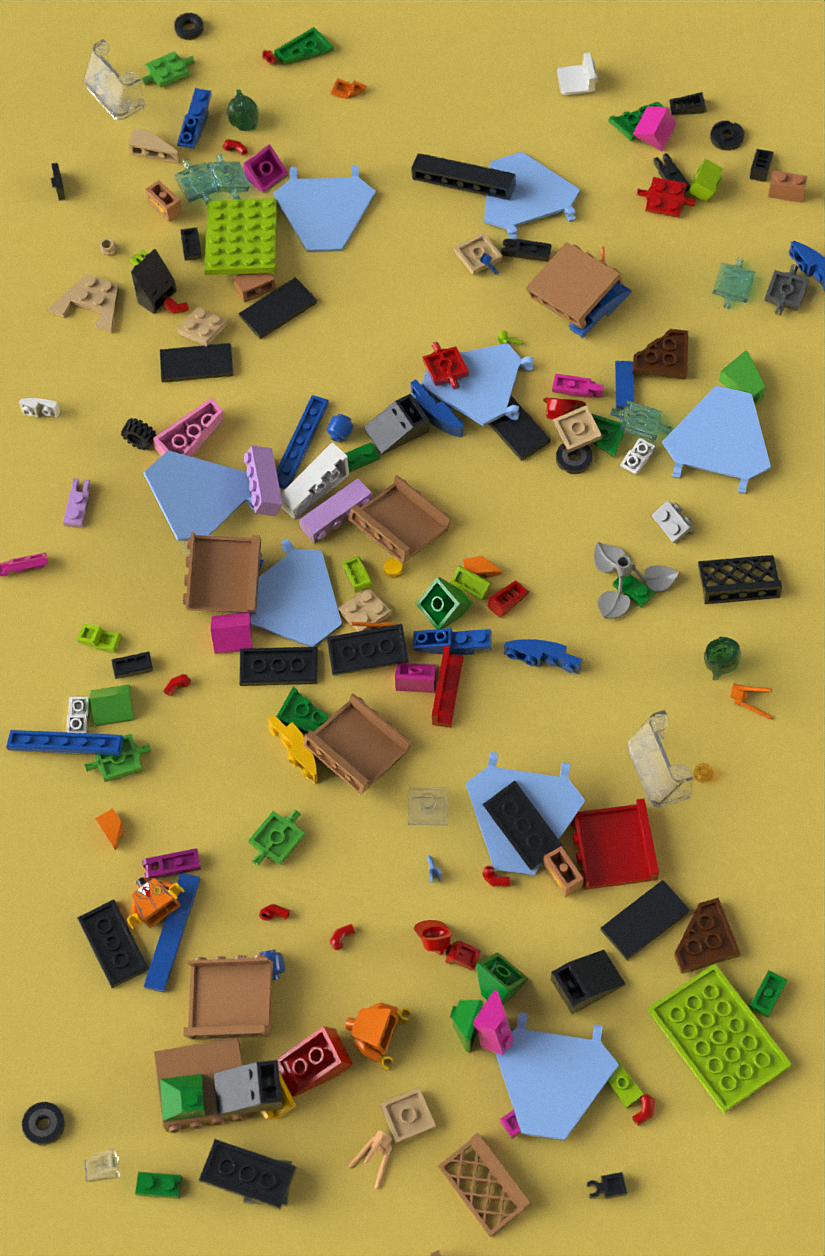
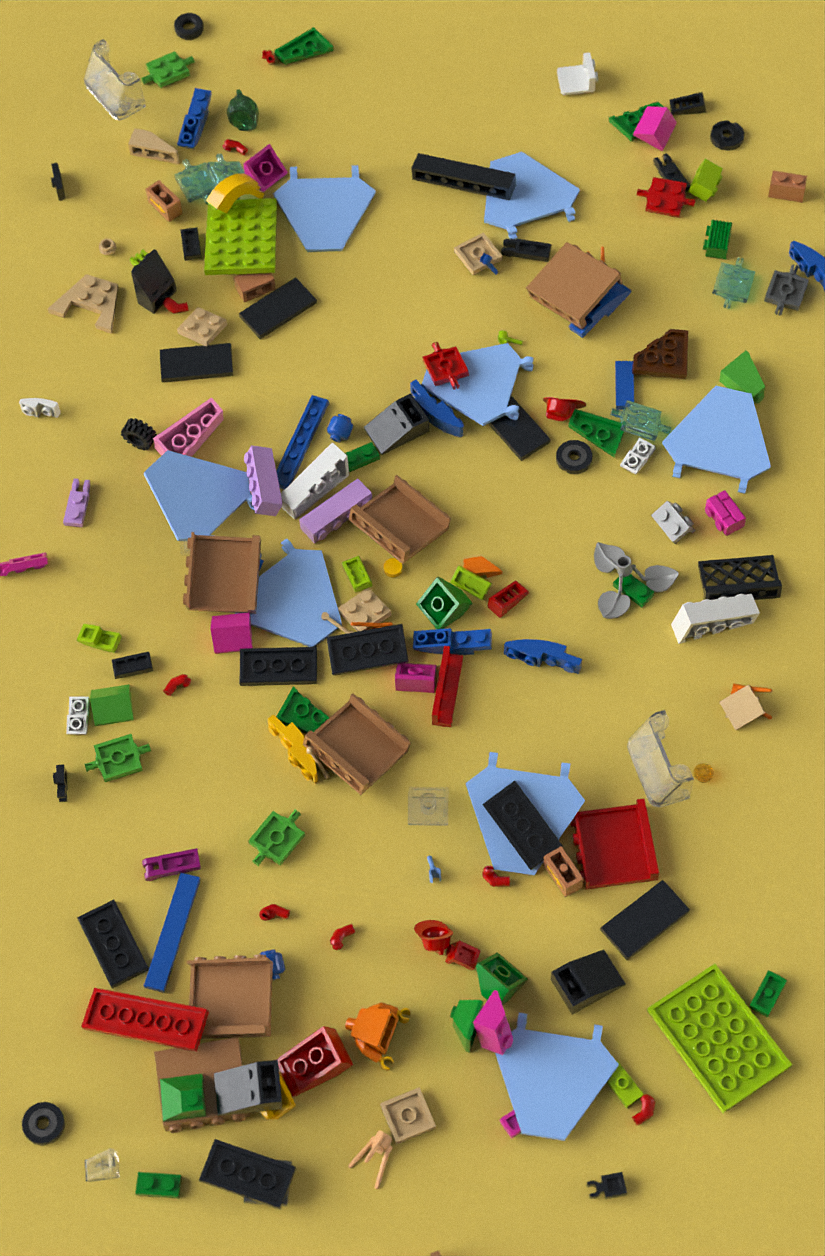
(60, 779): none -> black plate
(65, 742): blue tile -> none
(111, 826): orange slope -> none
(145, 1019): none -> red plate
(153, 901): orange torso -> none
(231, 189): none -> yellow arch
(310, 750): none -> tan hinge
(325, 616): none -> tan hinge
(346, 90): orange slope -> none
(499, 1172): medium nougat fence -> none
(576, 386): dark pink hinge -> none
(577, 429): tan plate -> none
(706, 938): reddish brown plate -> none
(714, 616): none -> white wedge
(718, 239): none -> green brick
(722, 656): clear green helmet -> none
(725, 513): none -> dark pink brick
(742, 707): none -> tan piece
(761, 166): black slope -> none

